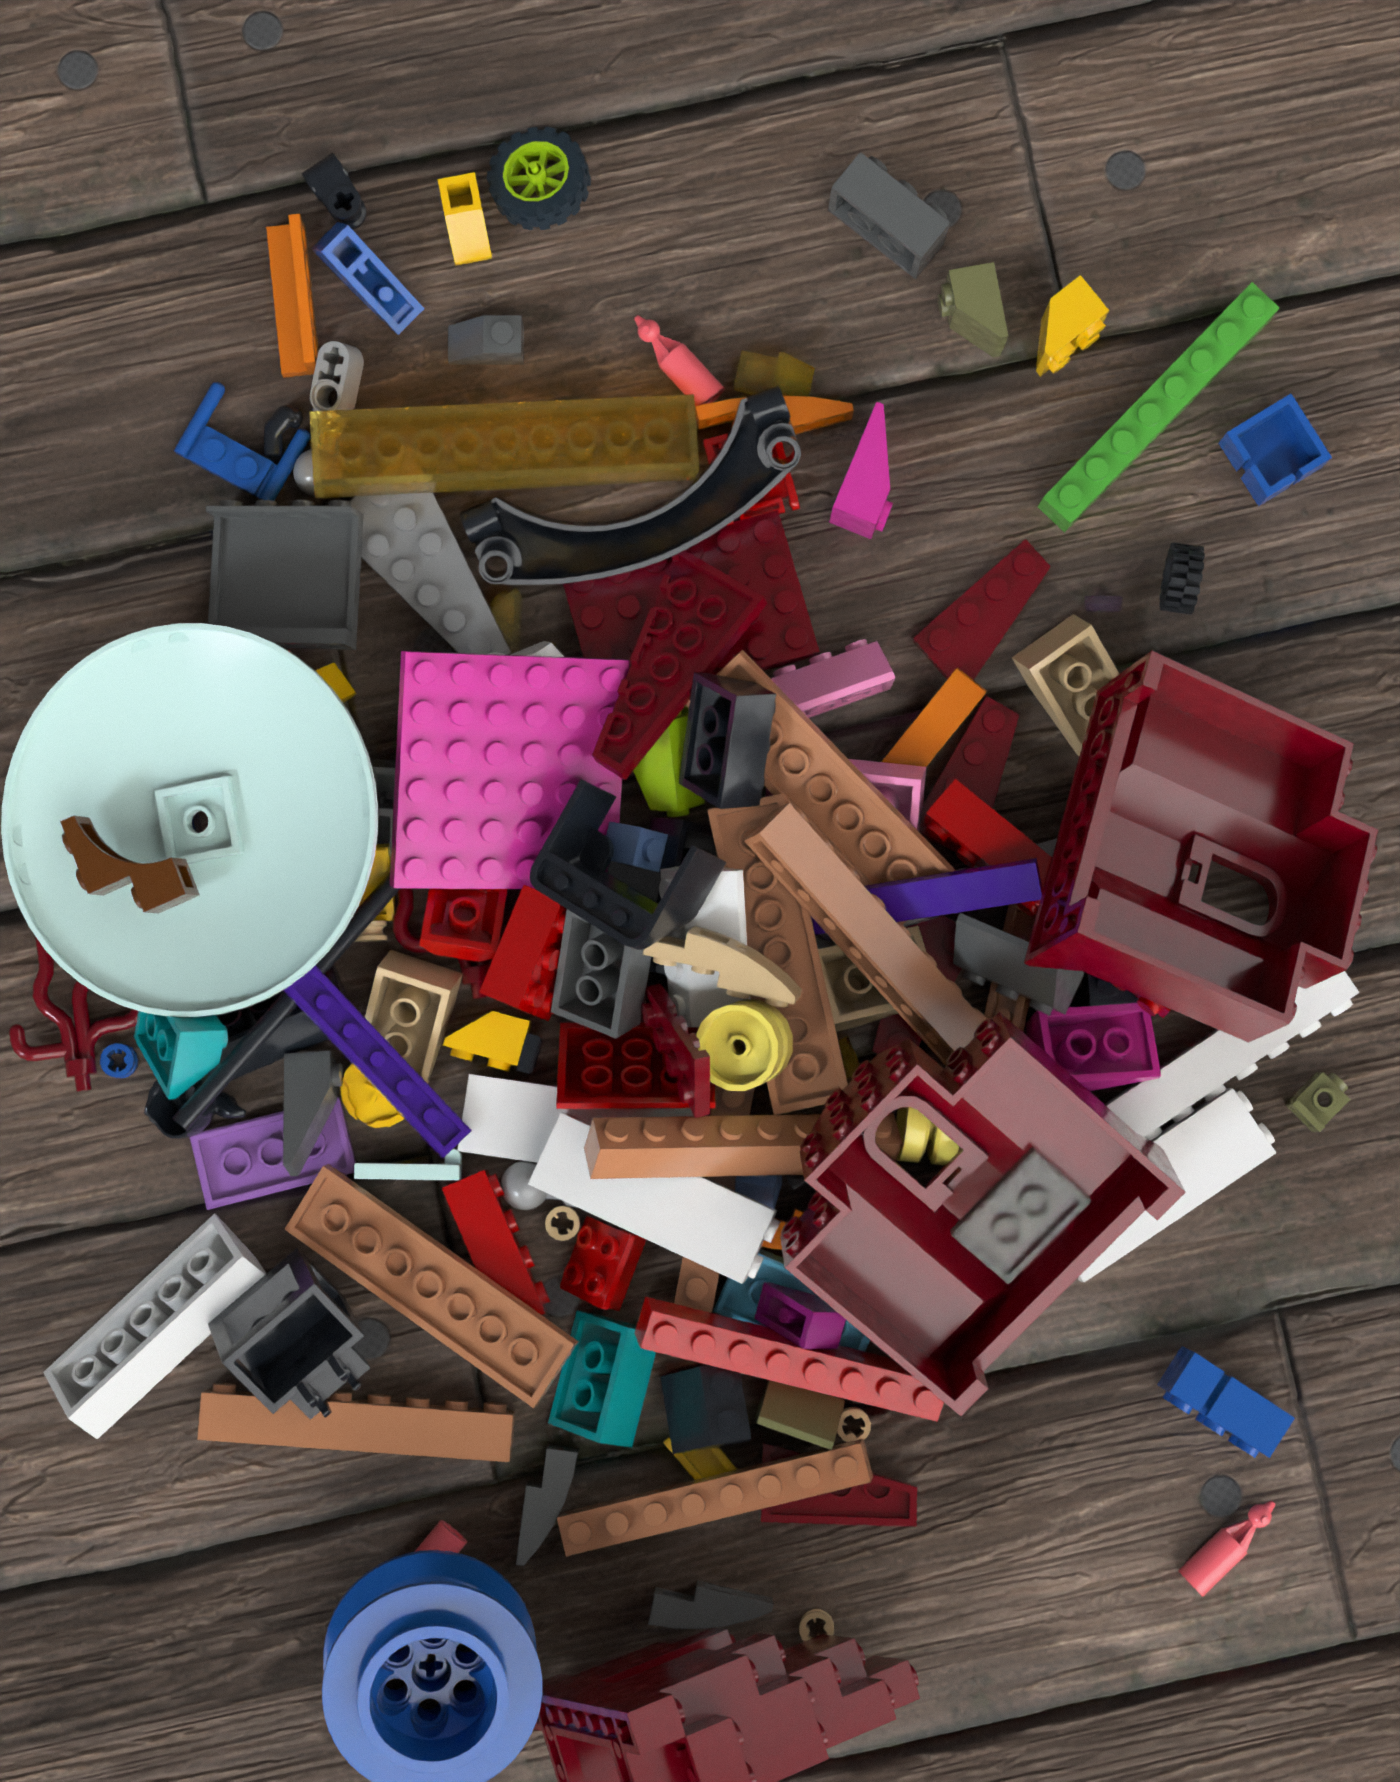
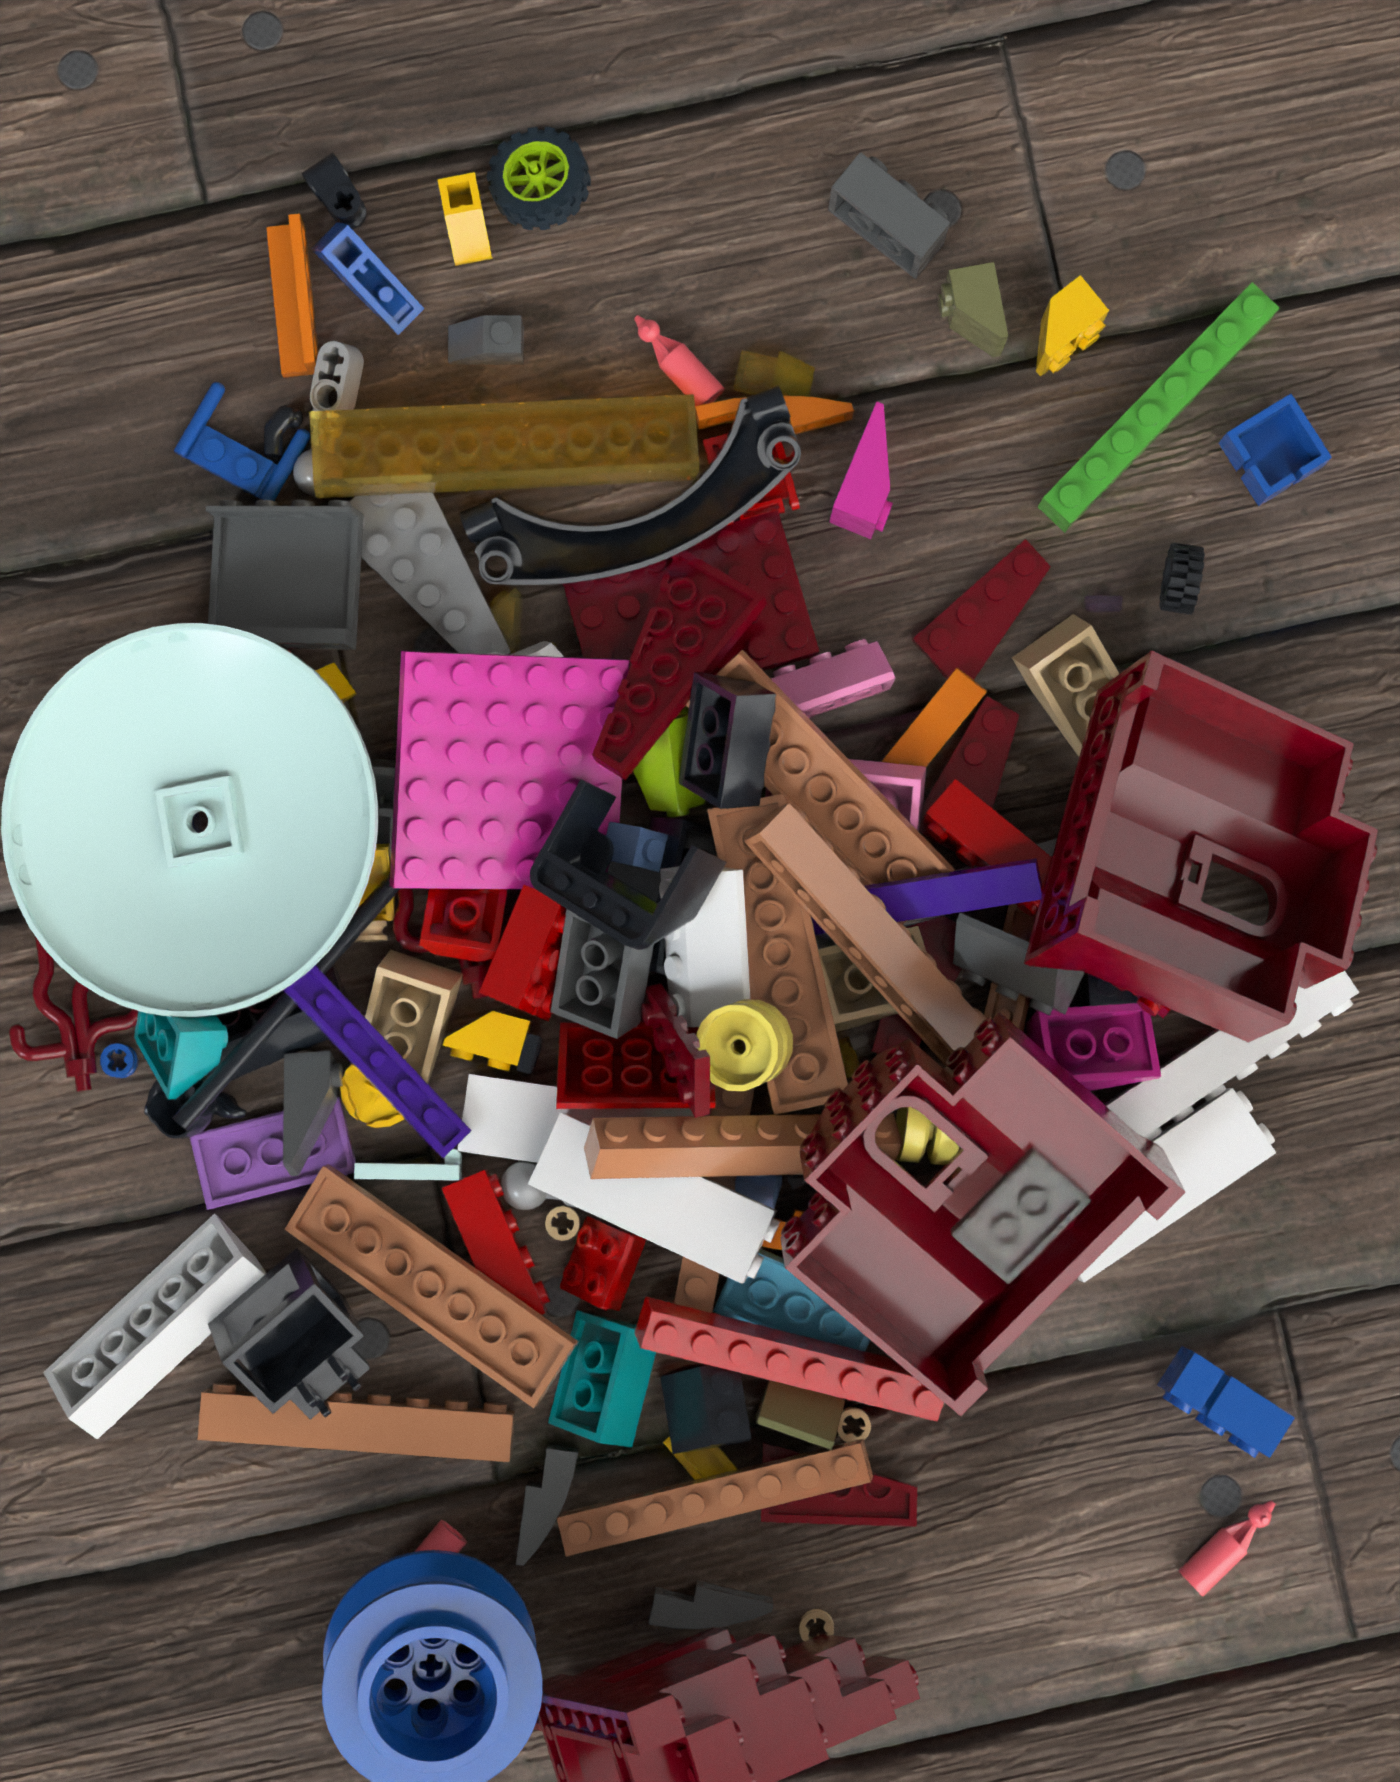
(103, 870): reddish brown arch -> none
(740, 967): tan slope -> none
(799, 1317): magenta slope -> none
(1305, 1103): olive brick -> none

